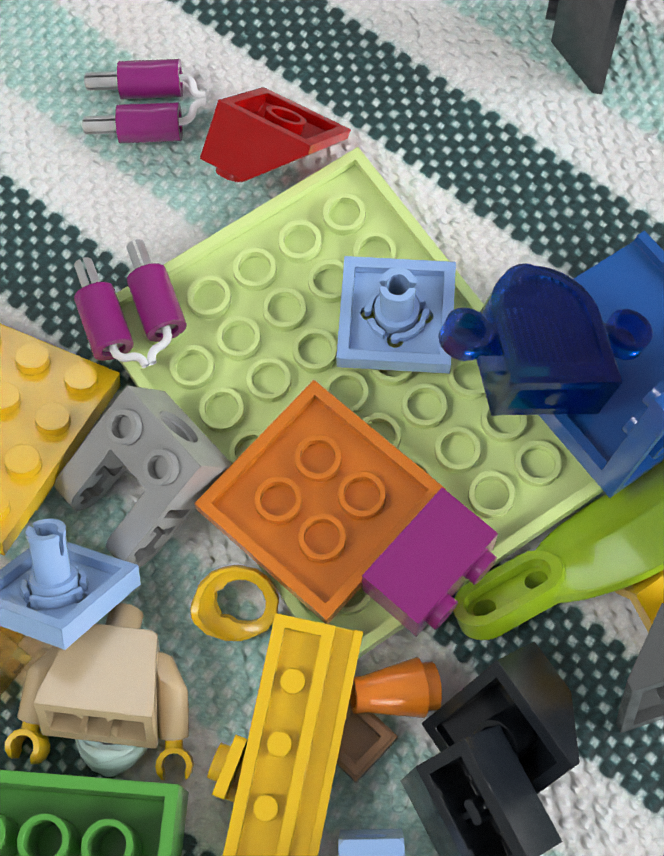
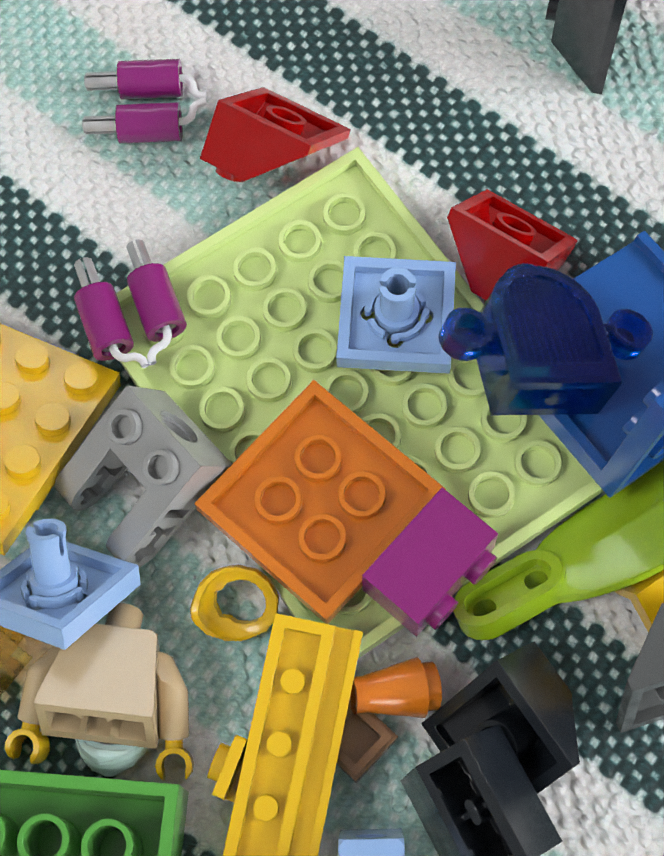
(499, 235): none -> red slope

